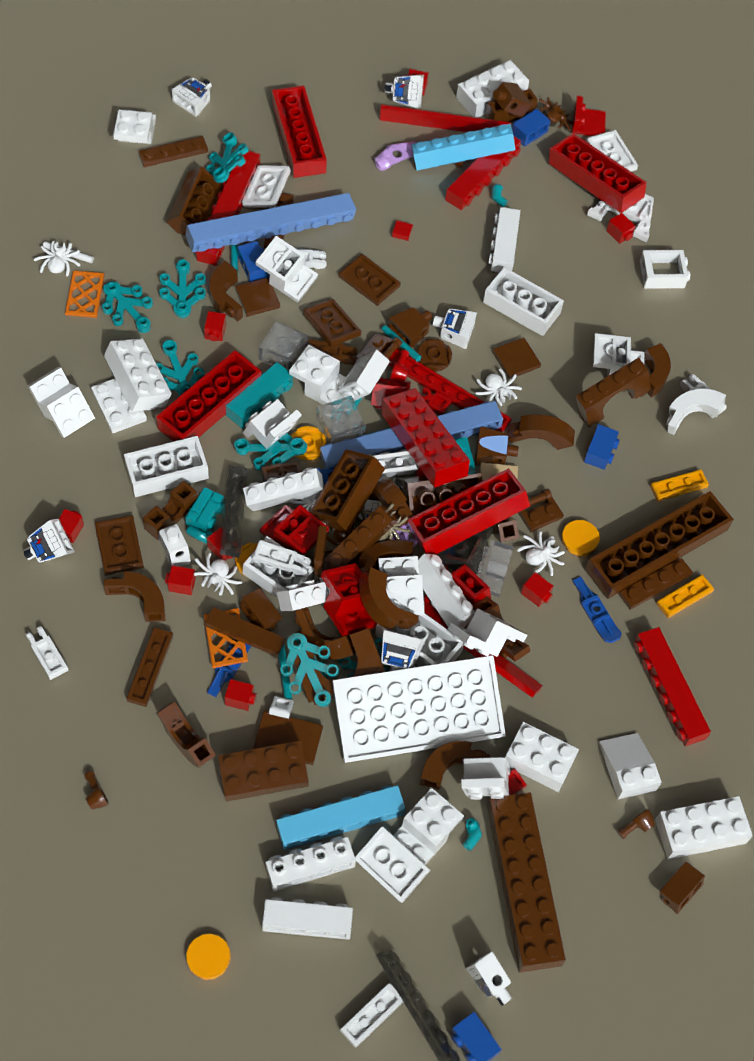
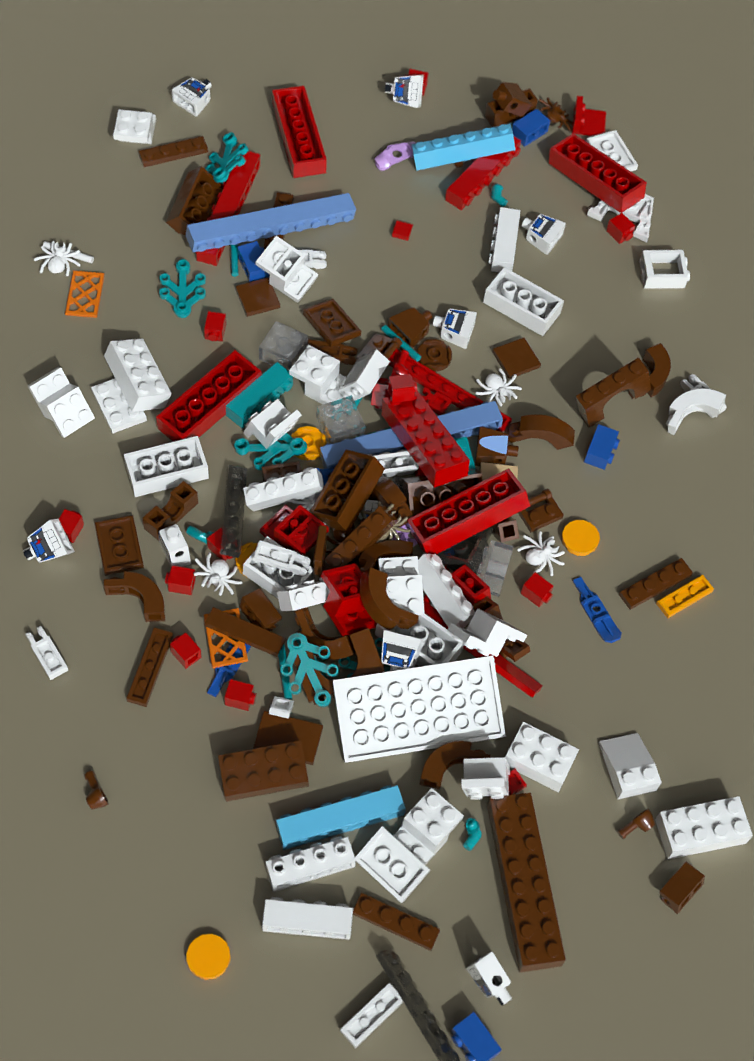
(114, 290): teal plant -> none
(178, 372): teal plant -> none
(185, 650): none -> red brick
(189, 743): reddish brown arch -> none
(205, 510): teal brick -> none
(220, 281): reddish brown arch -> none
(266, 186): white plate -> none
(369, 279): reddish brown tile -> none
(396, 921): none -> reddish brown plate
(401, 388): none -> red brick
(436, 119): red tile -> none
(479, 90): white brick -> none
(543, 232): none -> white torso
(613, 352): white bracket -> none
(658, 544): reddish brown brick -> none
(672, 687): red brick -> none
(679, 485): light orange tile -> none

